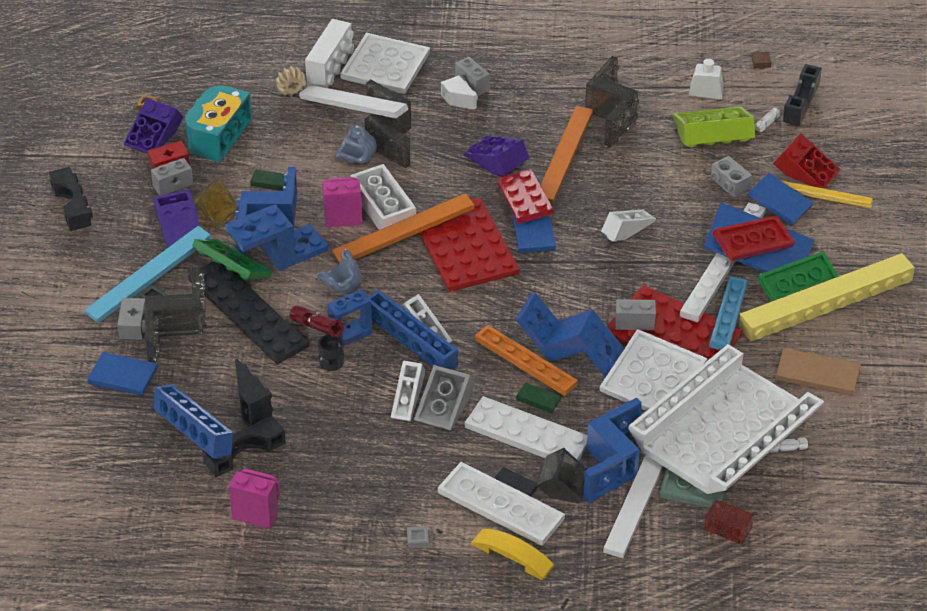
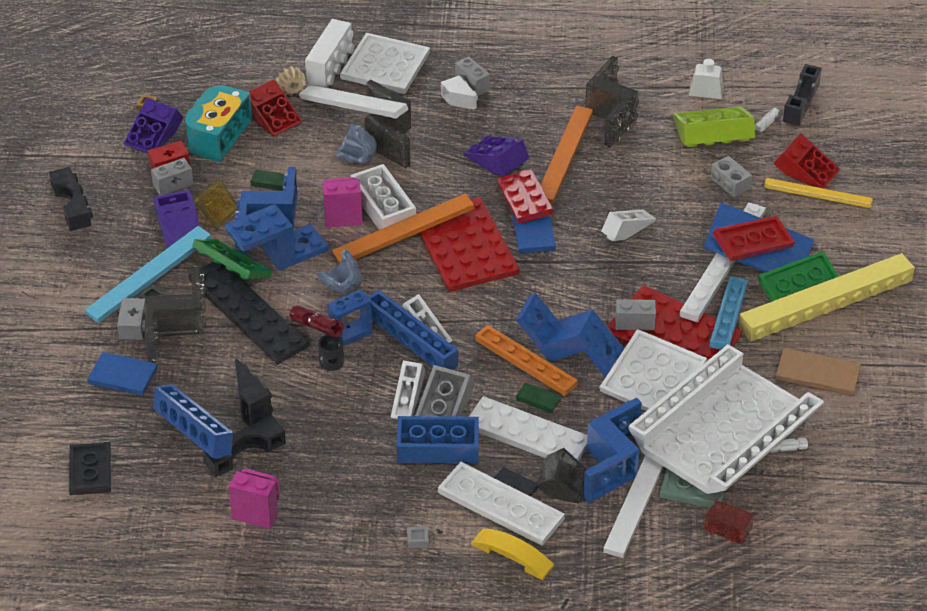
(90, 468): none -> black tile
(272, 108): none -> red slope
(437, 439): none -> blue brick
(761, 59): reddish brown tile -> none
(780, 199): blue tile -> none

